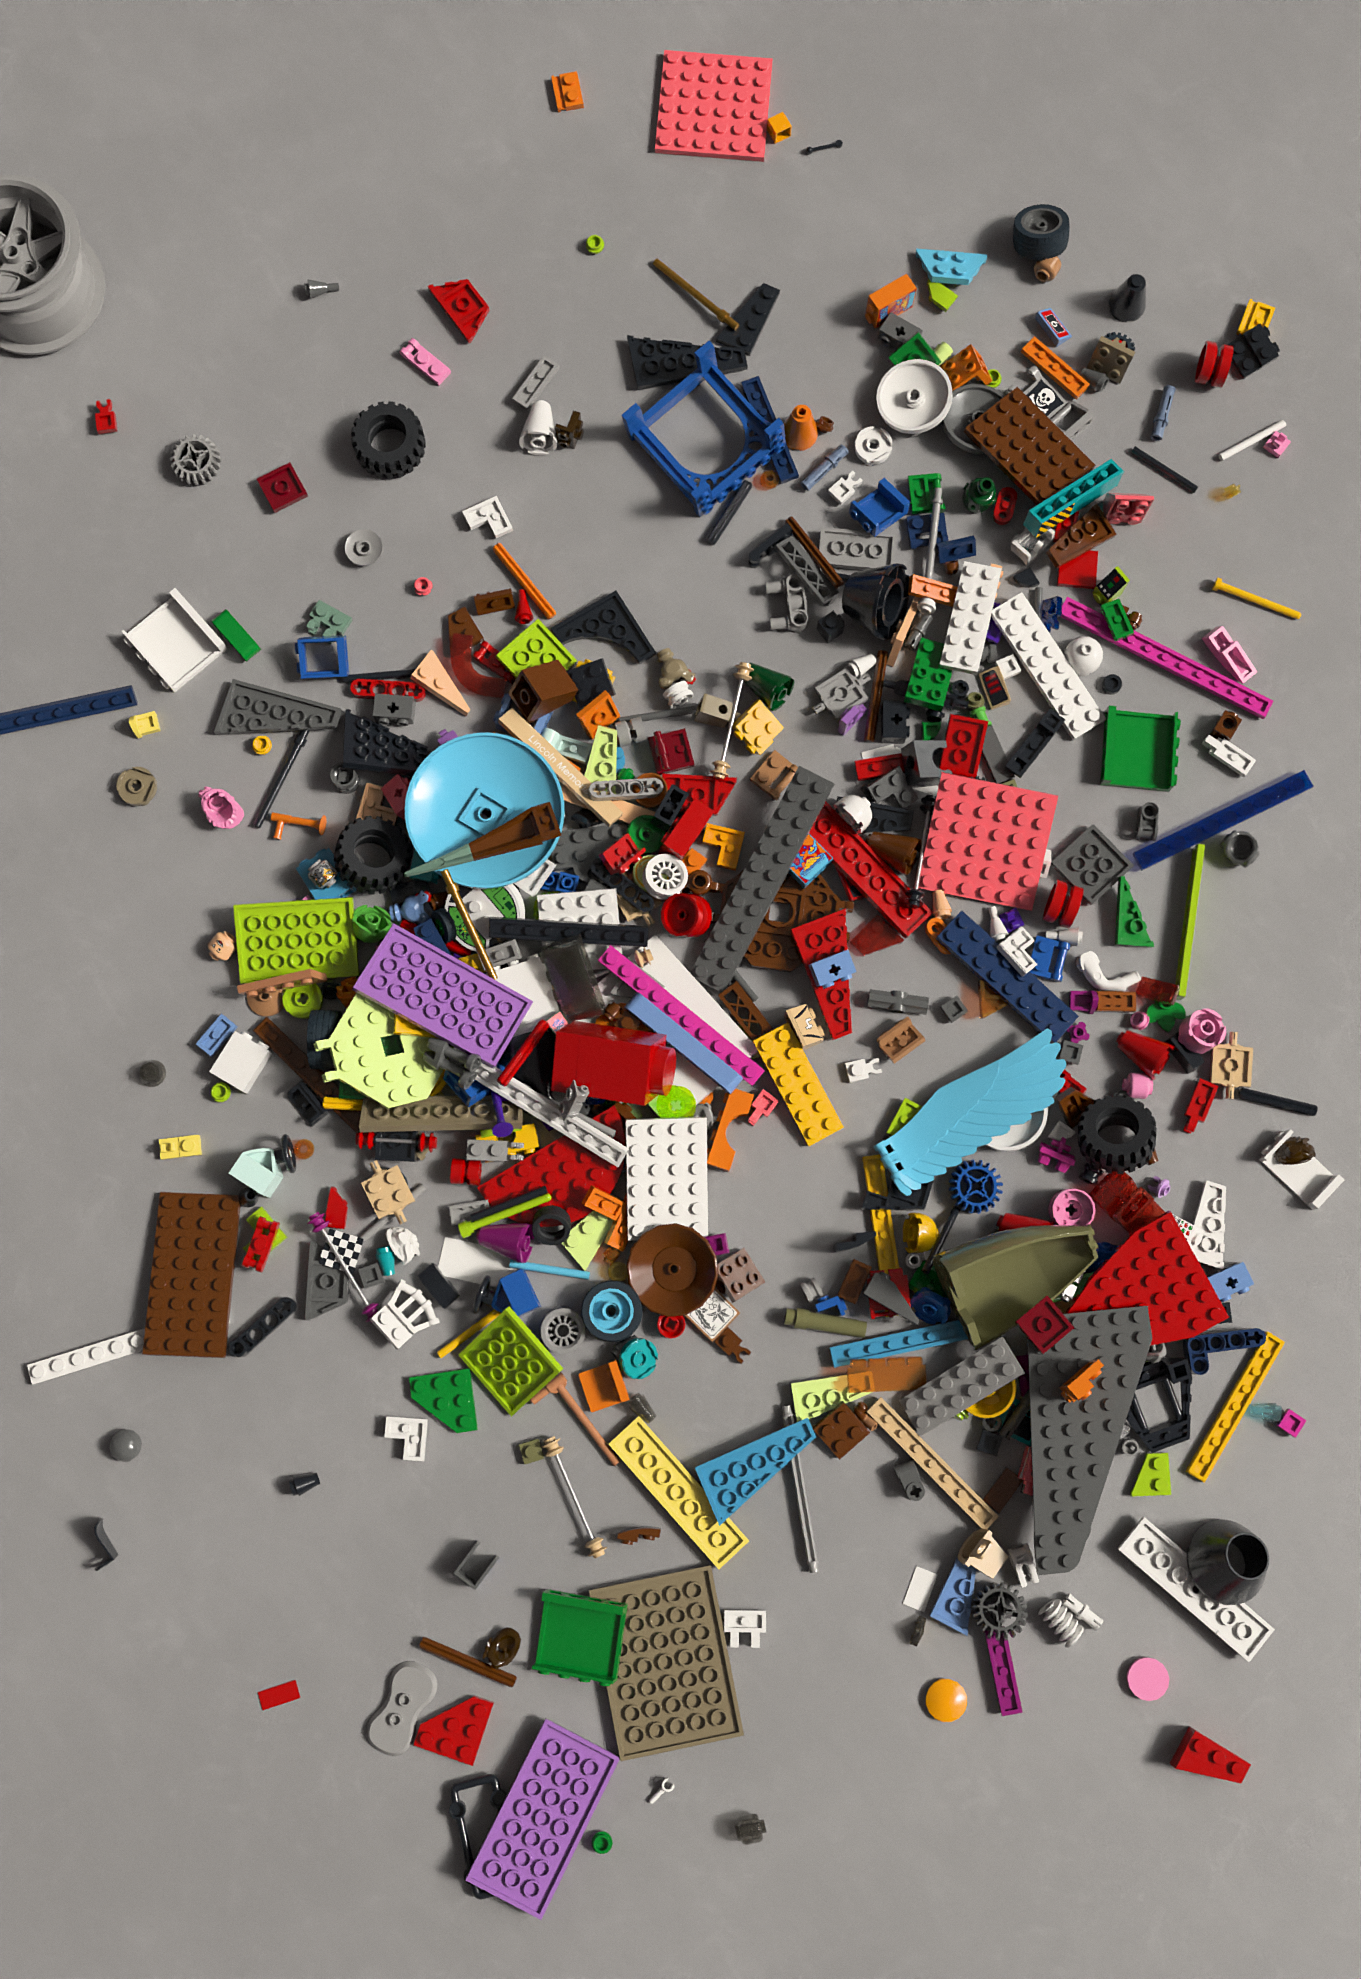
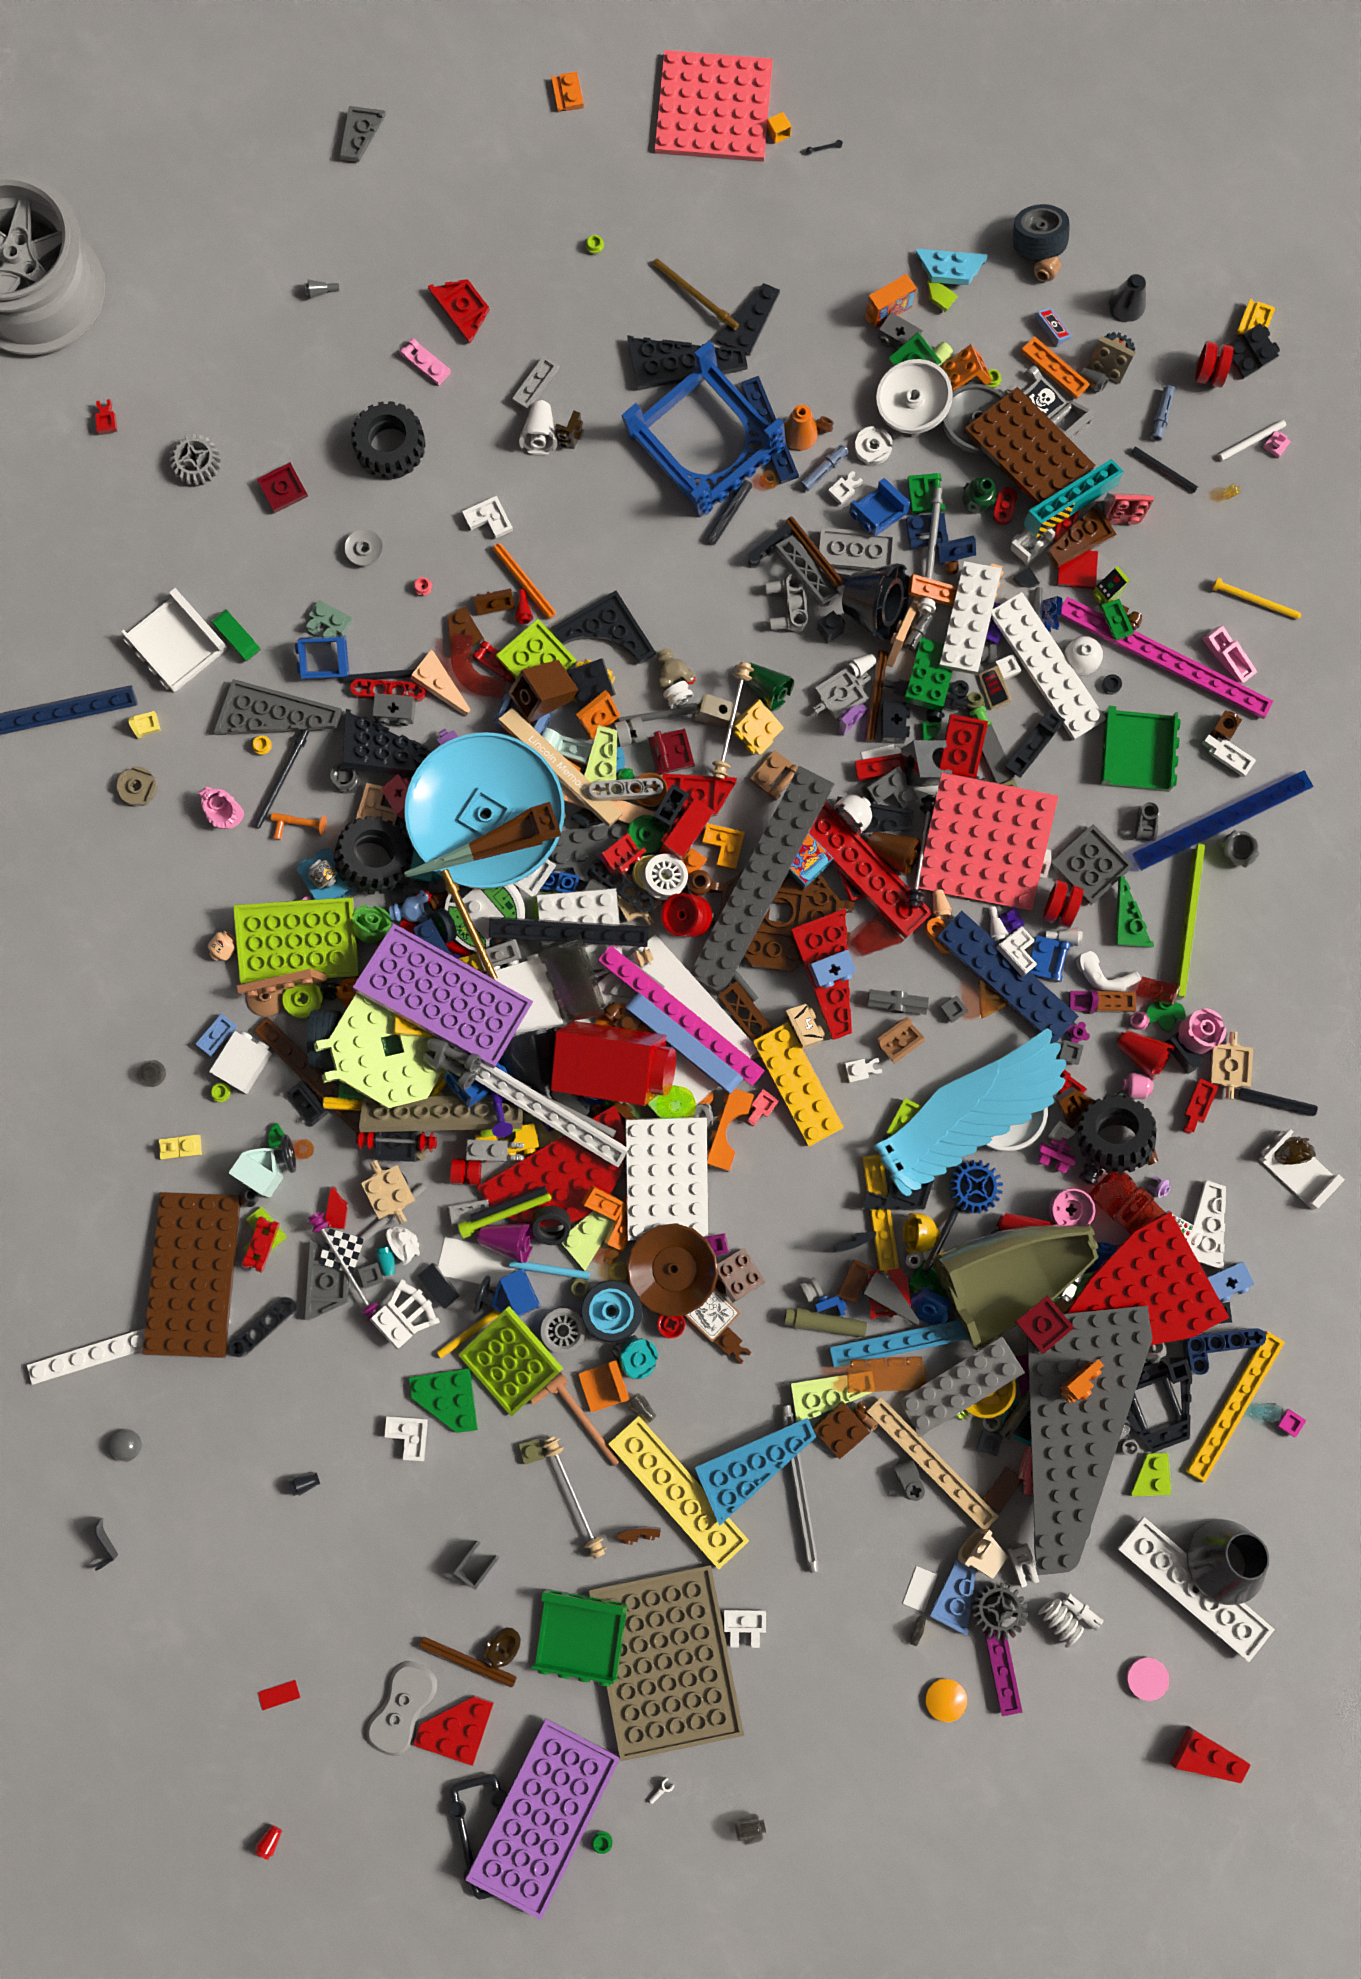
(267, 1844): none -> red cone
(275, 1136): none -> green tile
(359, 131): none -> dark grey wing
(523, 1052): red axle -> none
(556, 1022): tile -> none
(573, 1100): light grey hinge -> none
(573, 1285): none -> olive plate

